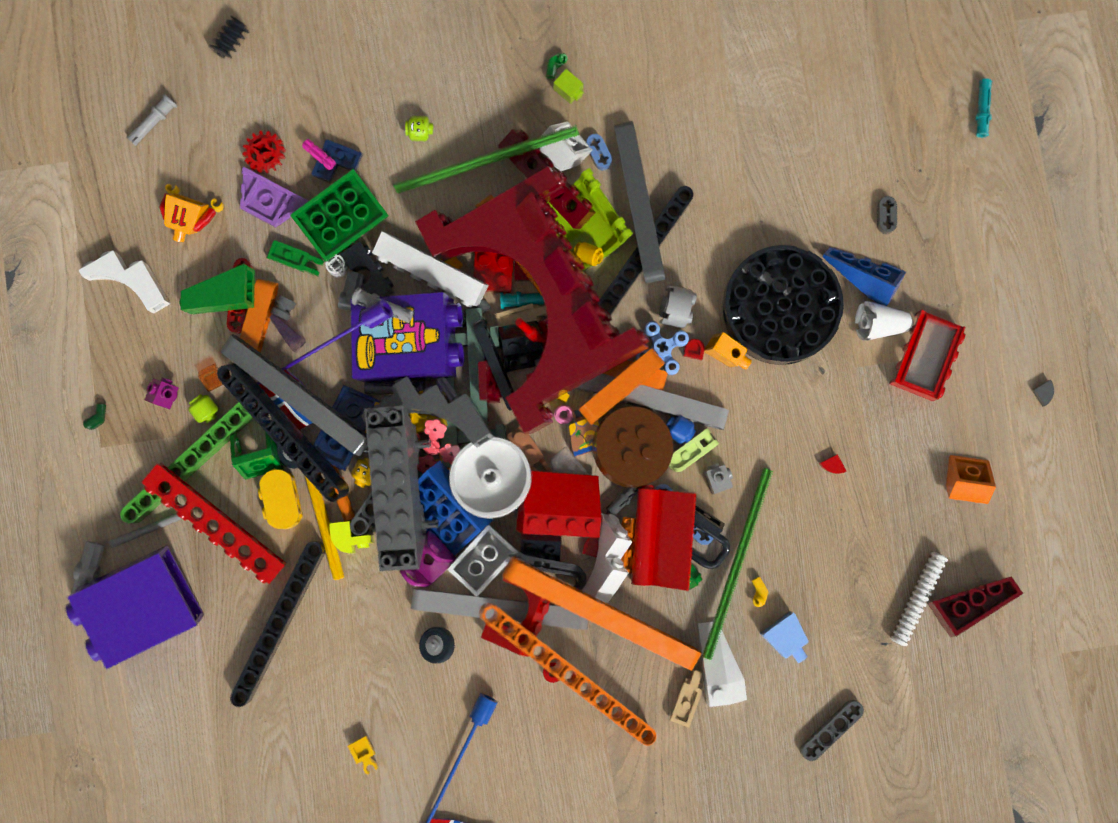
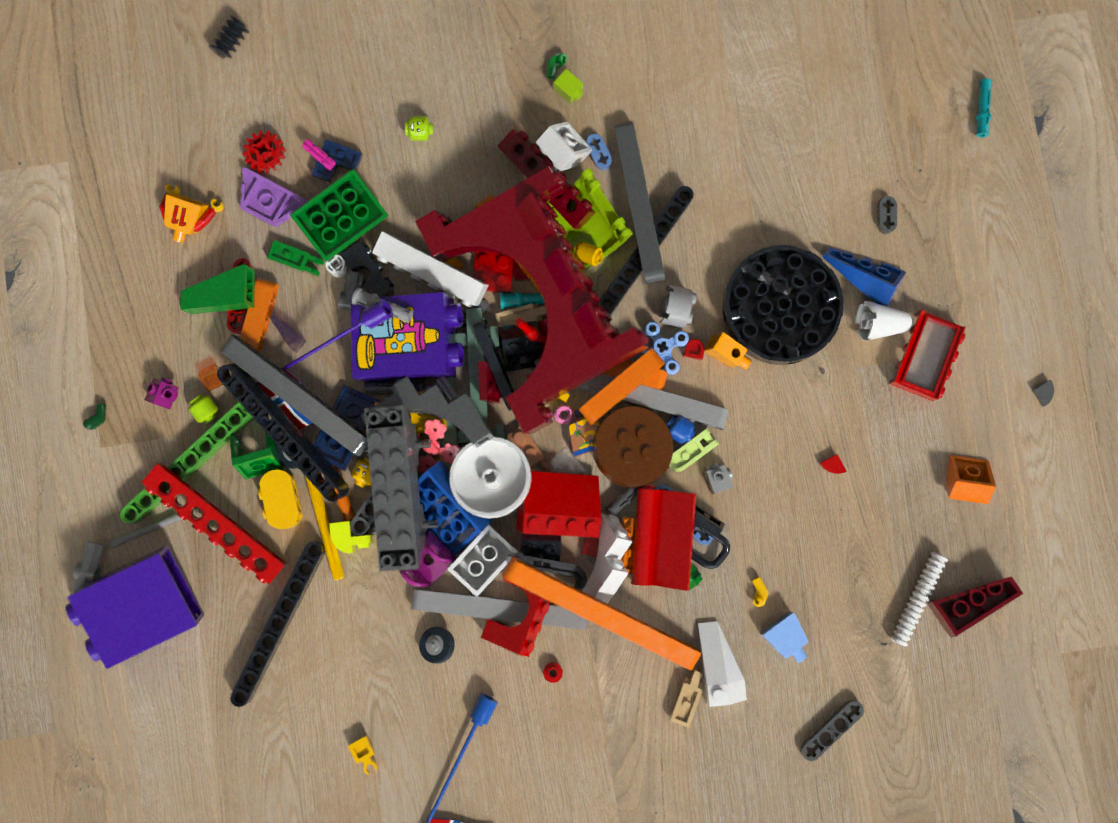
(137, 277): white arch -> none
(158, 113): light grey pin -> none
(283, 308): dark grey wheel -> none
(487, 159): bright green axle -> none
(575, 681): orange beam -> none
(737, 563): bright green axle -> none

